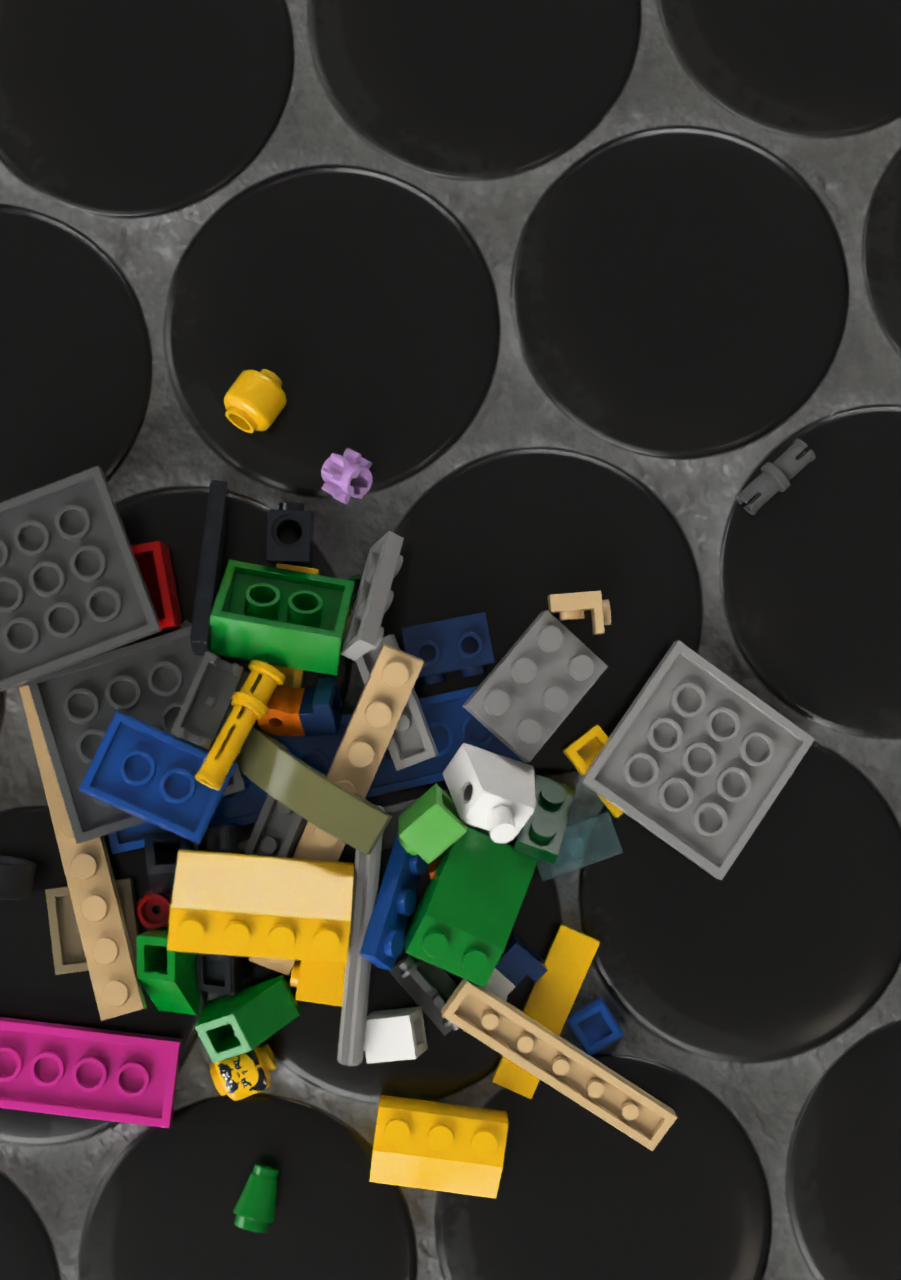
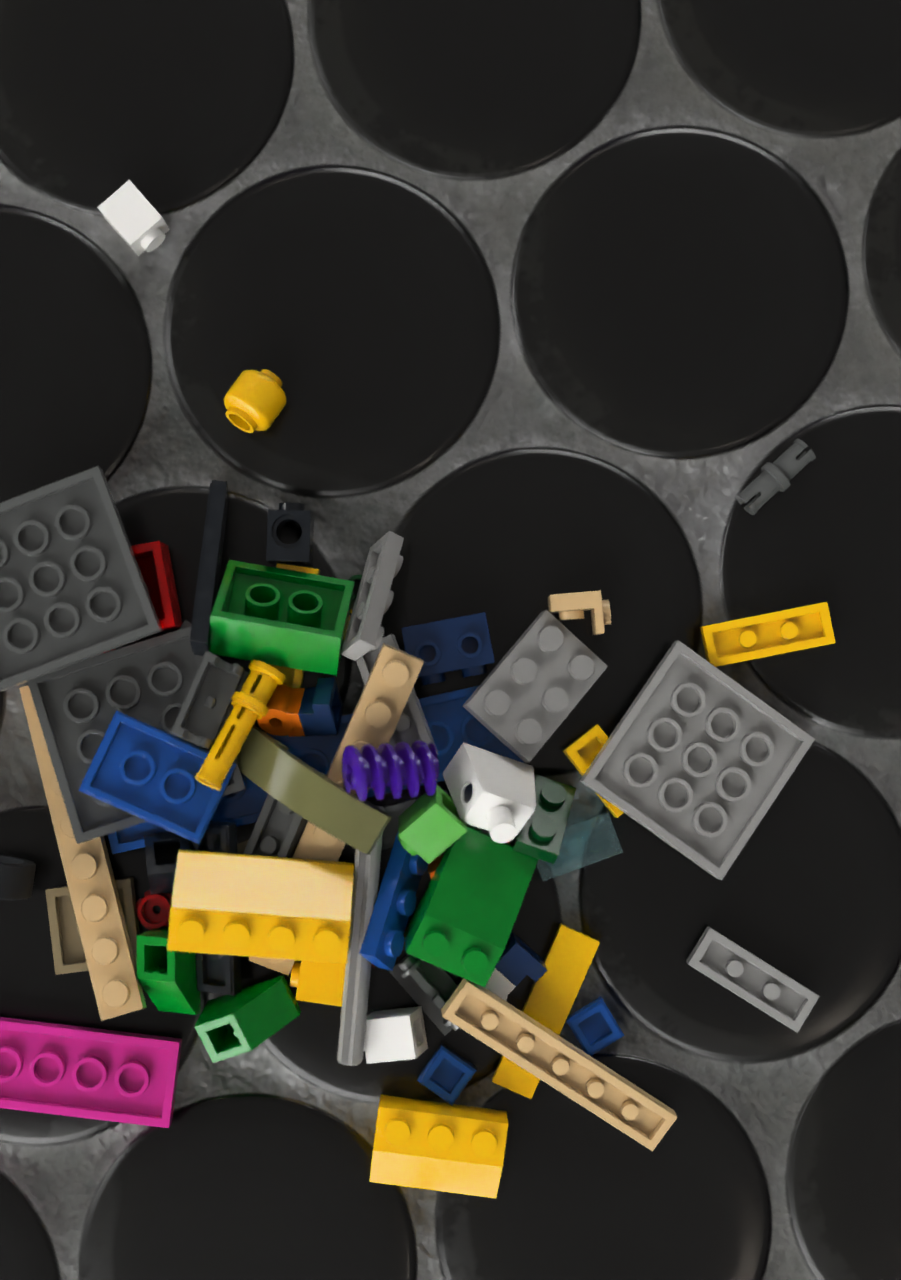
(134, 219): none -> white brick
(244, 1073): yellow head -> none
(258, 1200): green cone -> none
(346, 476): lavender gear -> none
(390, 768): none -> dark purple piece
(447, 1074): none -> blue tile
(752, 979): none -> light grey plate
(768, 634): none -> yellow plate

